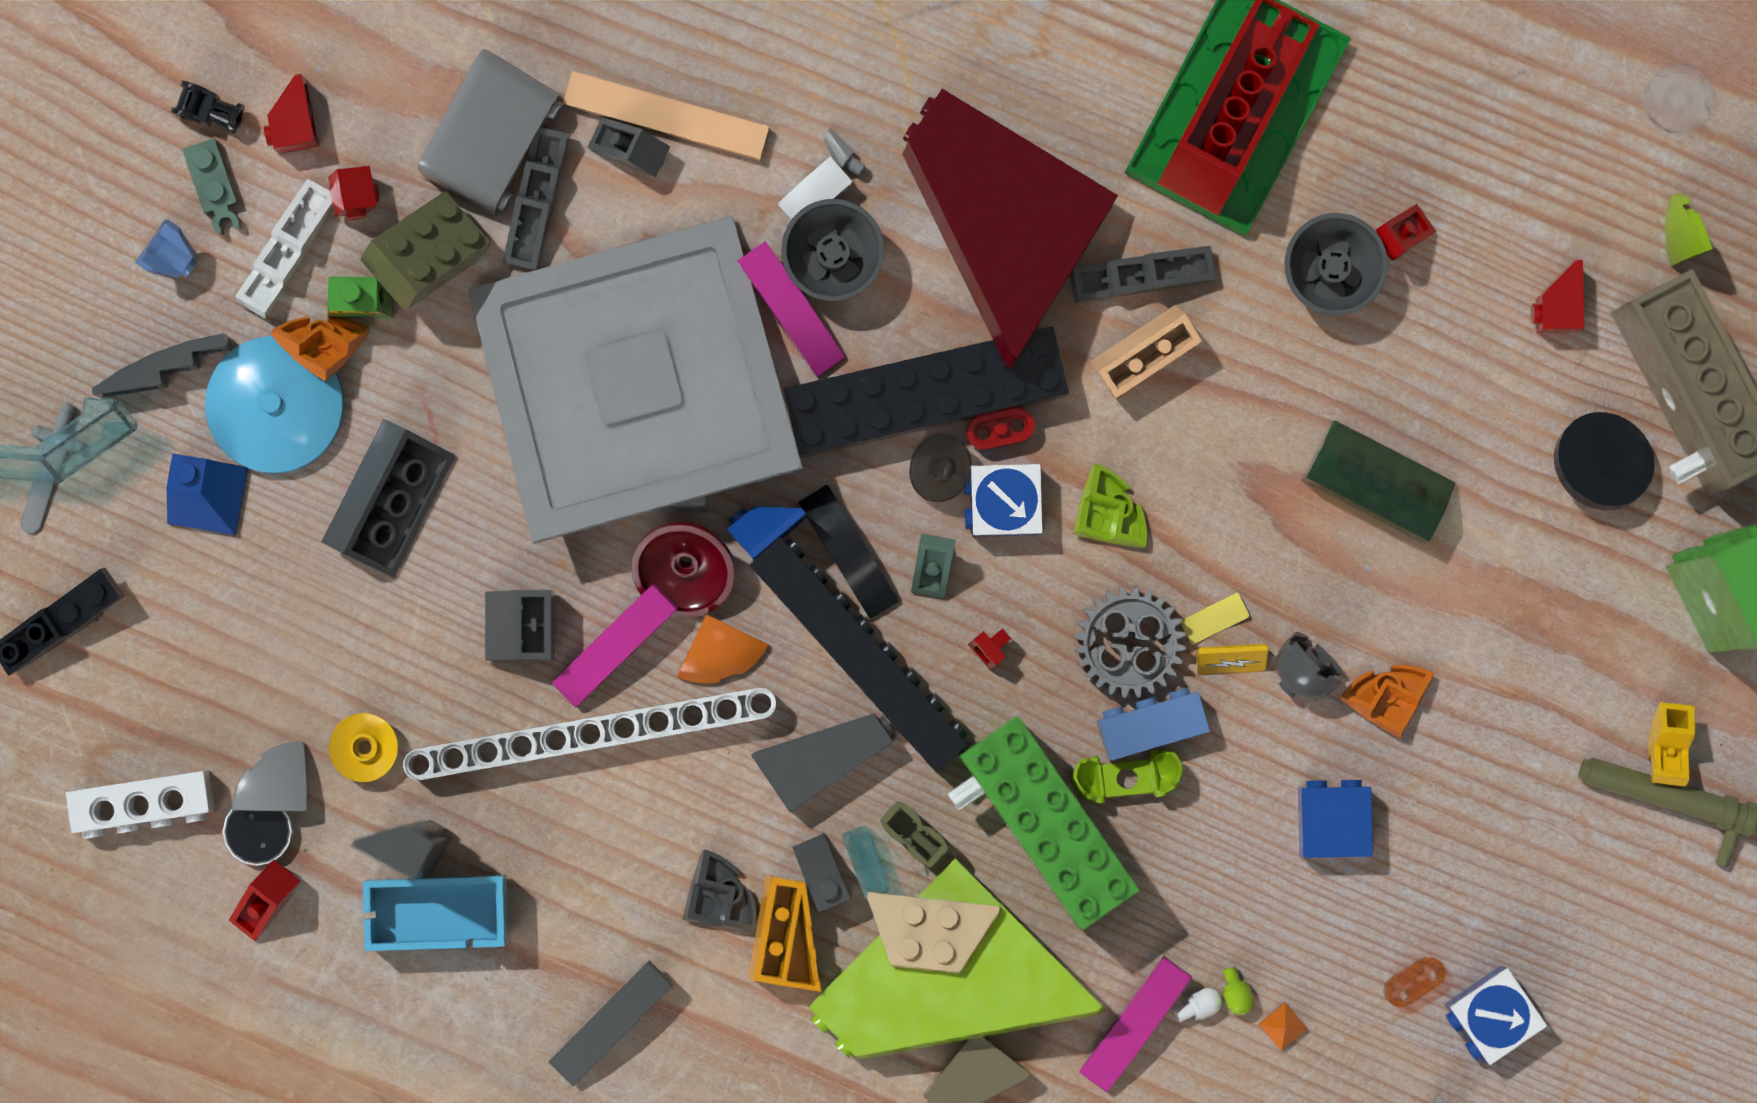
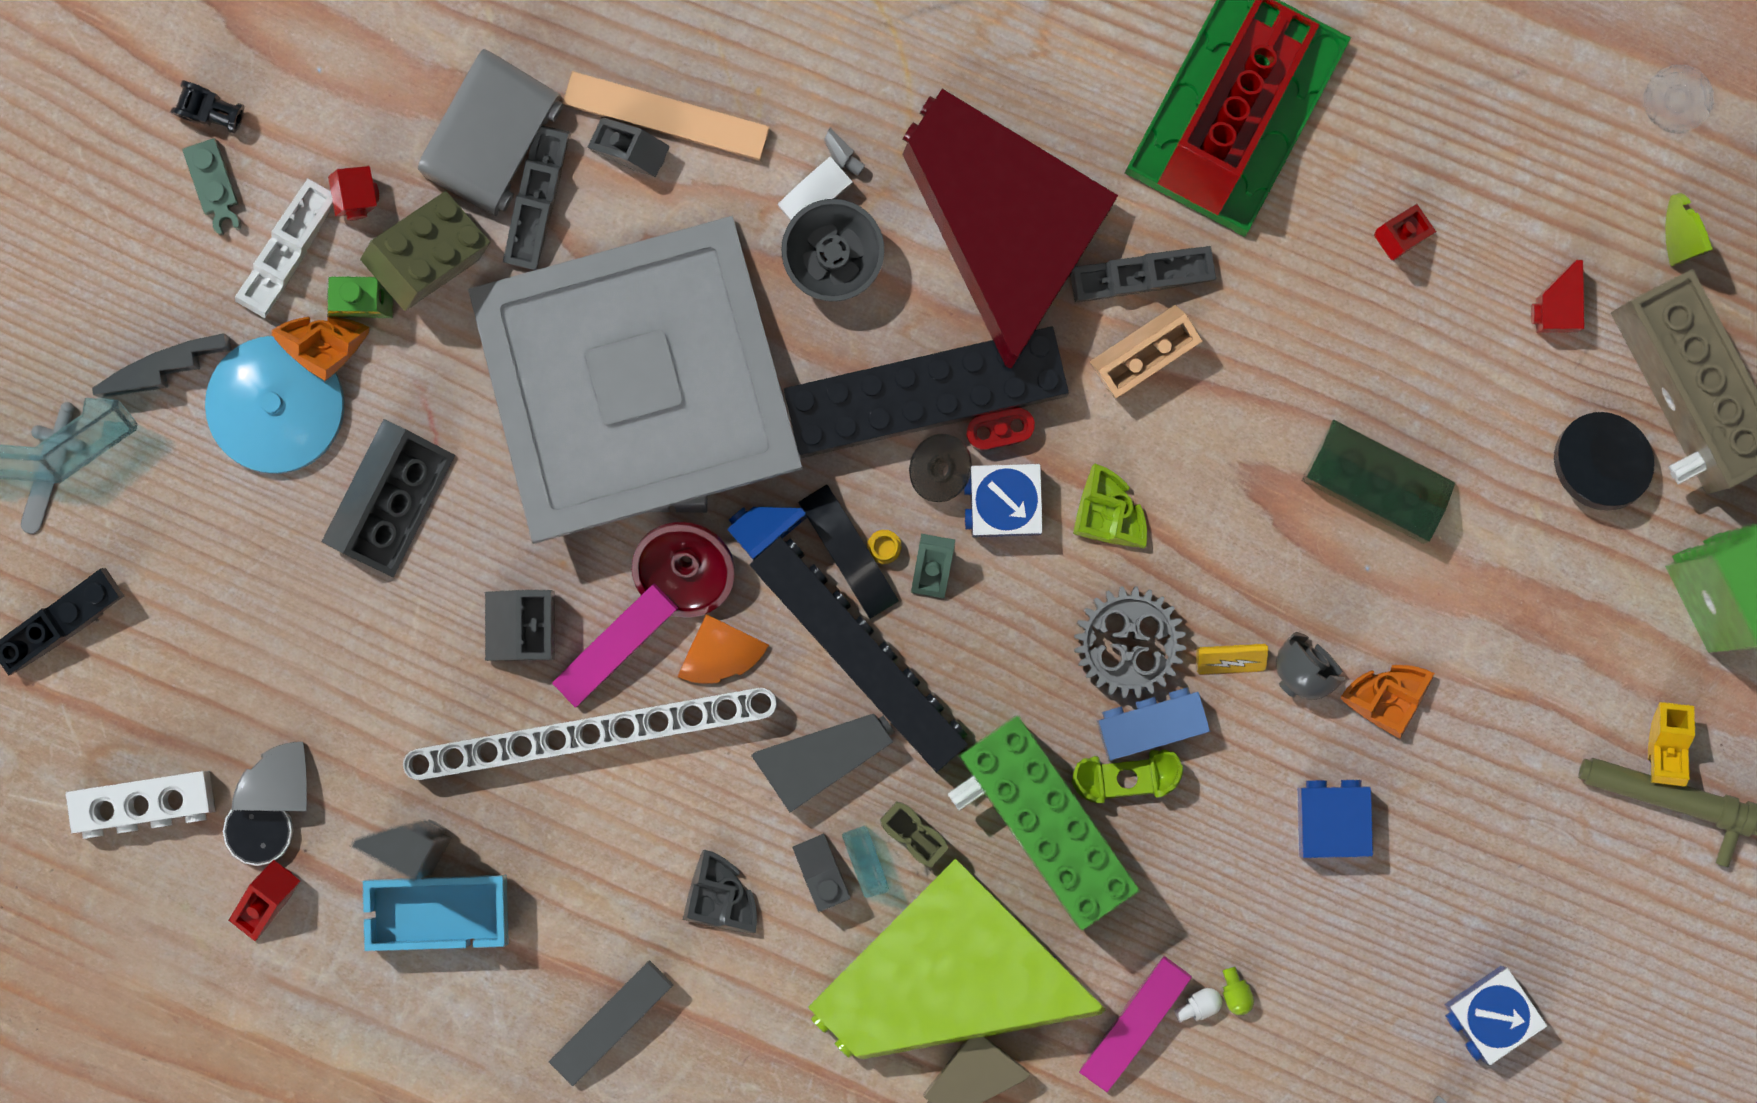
(168, 252): medium blue brick -> none
(205, 494): blue slope -> none
(292, 119): red slope -> none
(345, 749): yellow dish -> none
(783, 937): light orange wedge -> none
(791, 309): dark pink slope -> none
(884, 546): none -> yellow plate
(930, 931): tan wing -> none
(989, 648): red tile -> none
(1214, 618): light yellow sticker -> none
(1282, 1026): orange slope -> none
(1350, 252): dark grey piece -> none
(1419, 988): clear orange beam -> none

